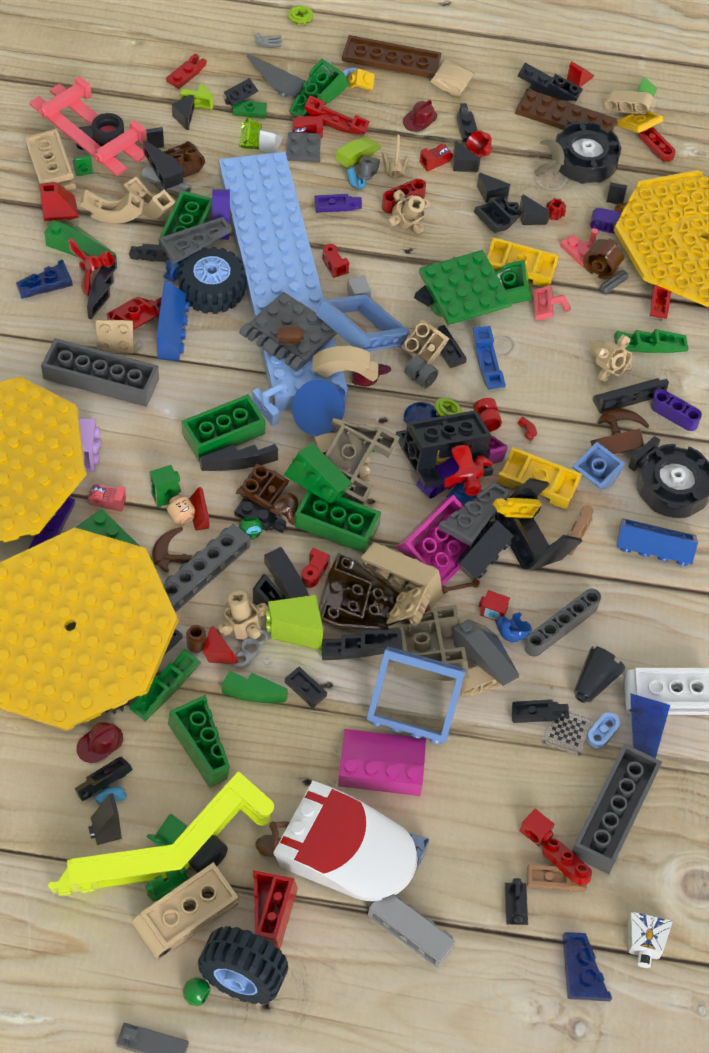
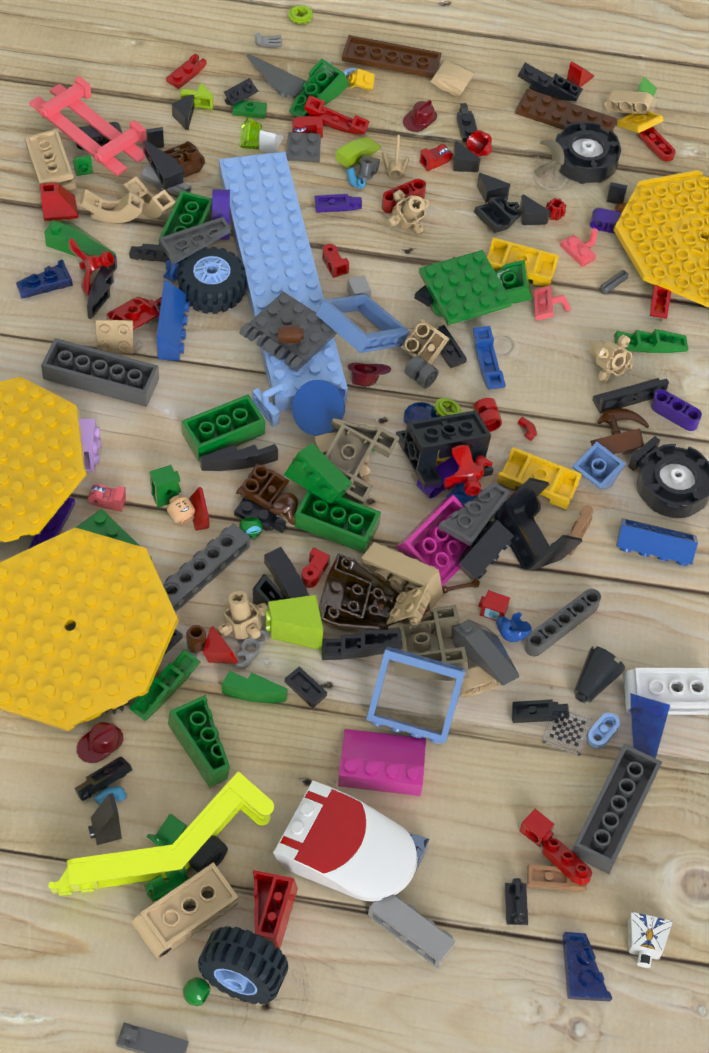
(105, 120): black tyre -> none
(160, 551): reddish brown piece -> none
(267, 843): reddish brown piece -> none
(345, 358): tan arch -> none
(496, 450): magenta slope -> none
(517, 507): yellow hinge -> none
(603, 258): reddish brown brick -> none

